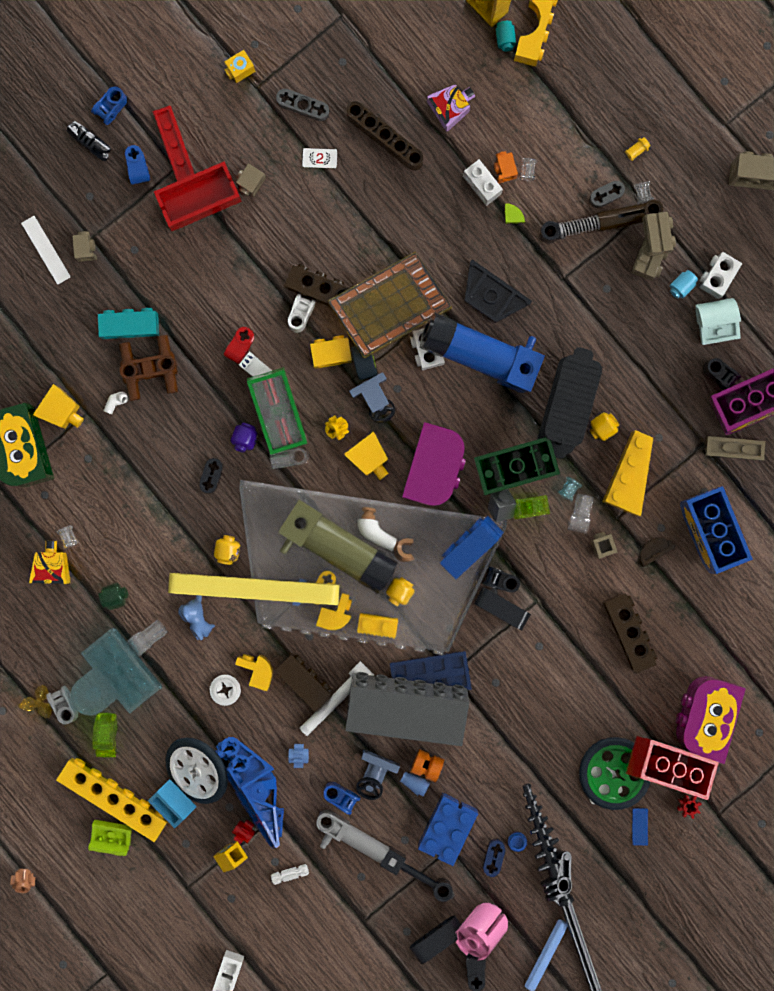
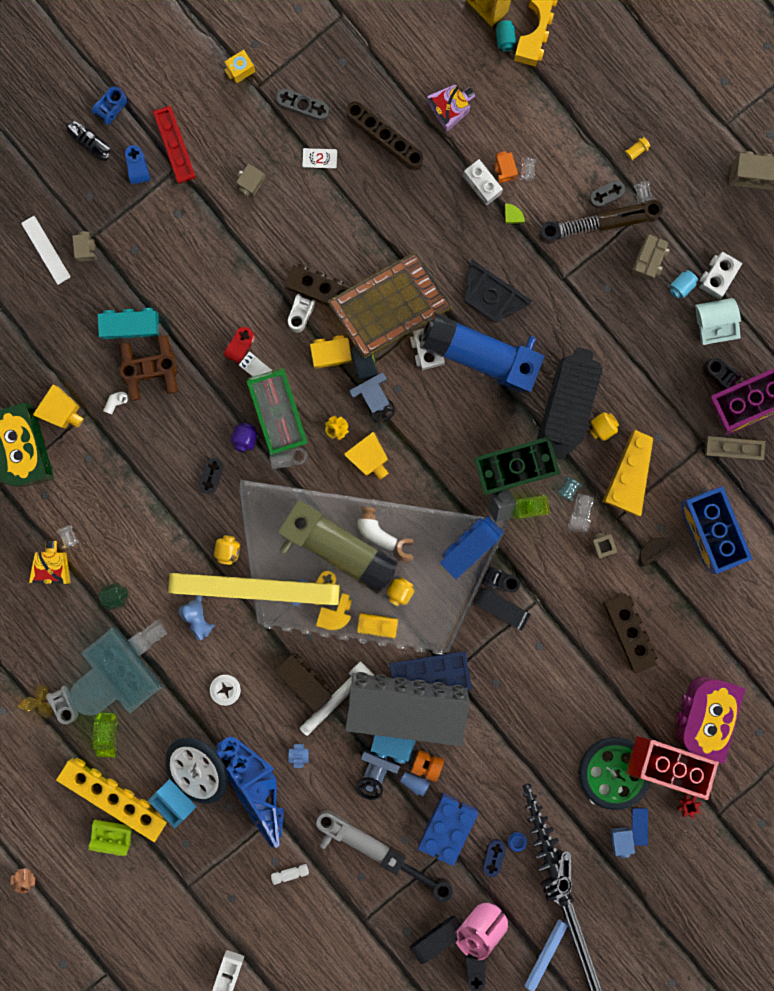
(197, 196): red piece -> none
(230, 857): yellow brick -> none
(243, 831): red gear -> none
(261, 669): yellow brick -> none
(342, 797): blue piece -> none
(393, 747): none -> dark azure brick
(435, 466): magenta brick -> none
(622, 841): none -> medium blue brick
(658, 233): dark tan brick -> none

